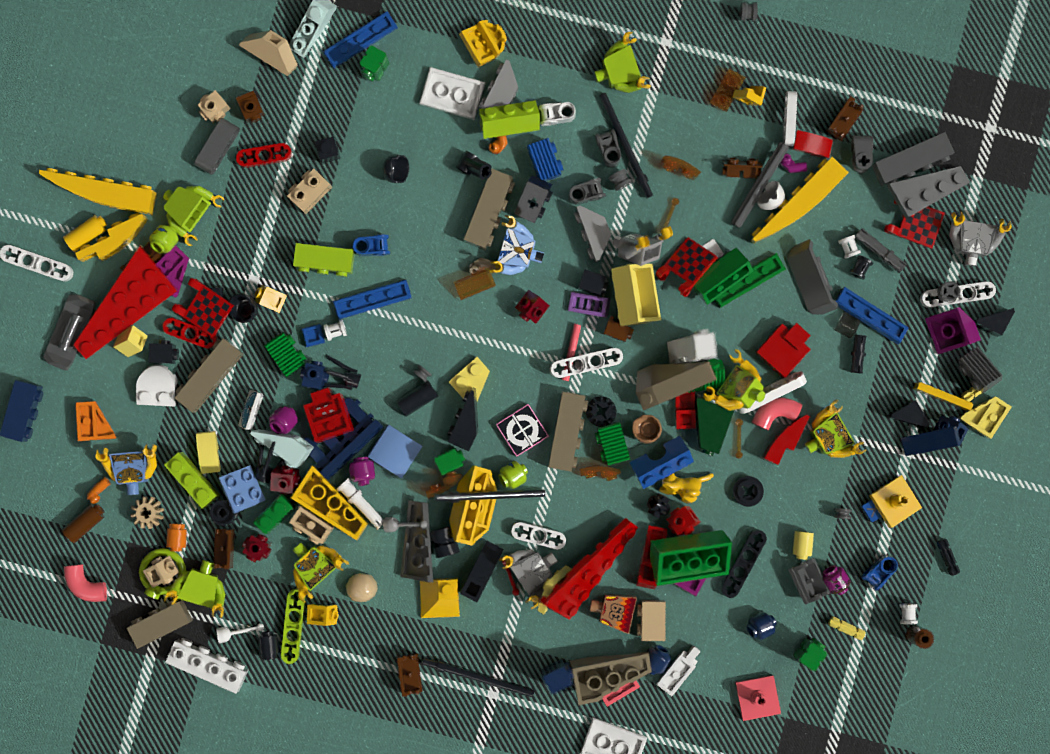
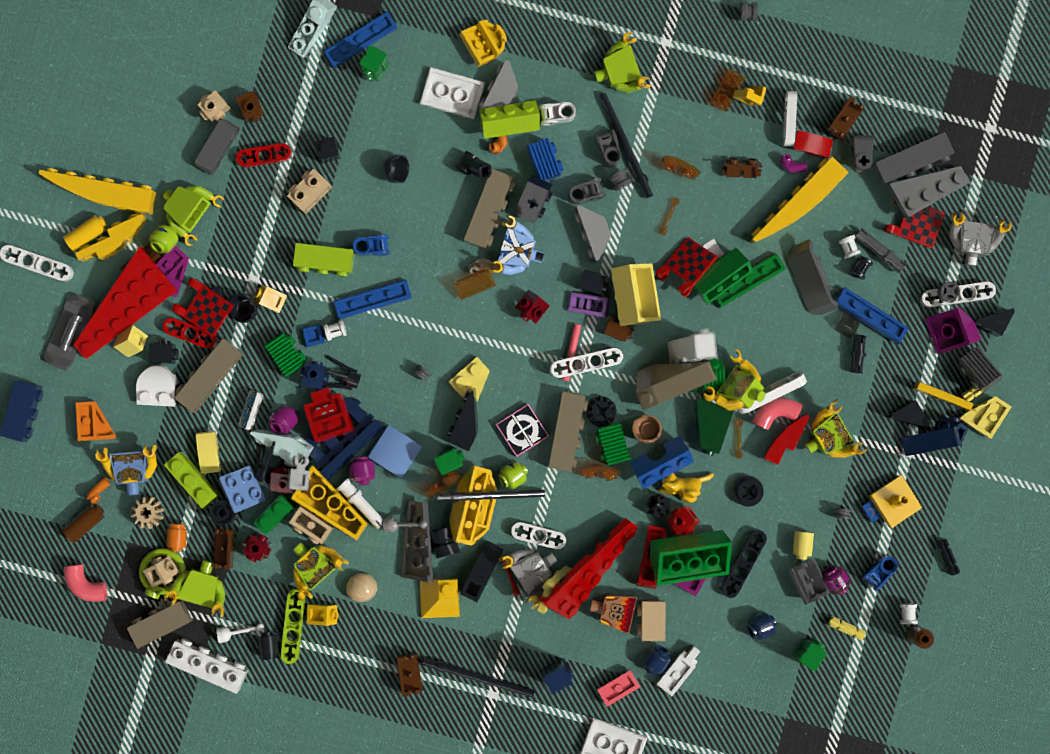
(271, 50): tan slope -> none
(298, 477): none -> light grey plate
(417, 398): black brick -> none
(606, 674): dark tan wedge -> none
(641, 248): light grey torso -> none
(685, 411): red slope -> none
(758, 697): coral tile -> none
(759, 184): dark grey axle -> none
(772, 196): white hair -> none
(784, 348): red piece -> none

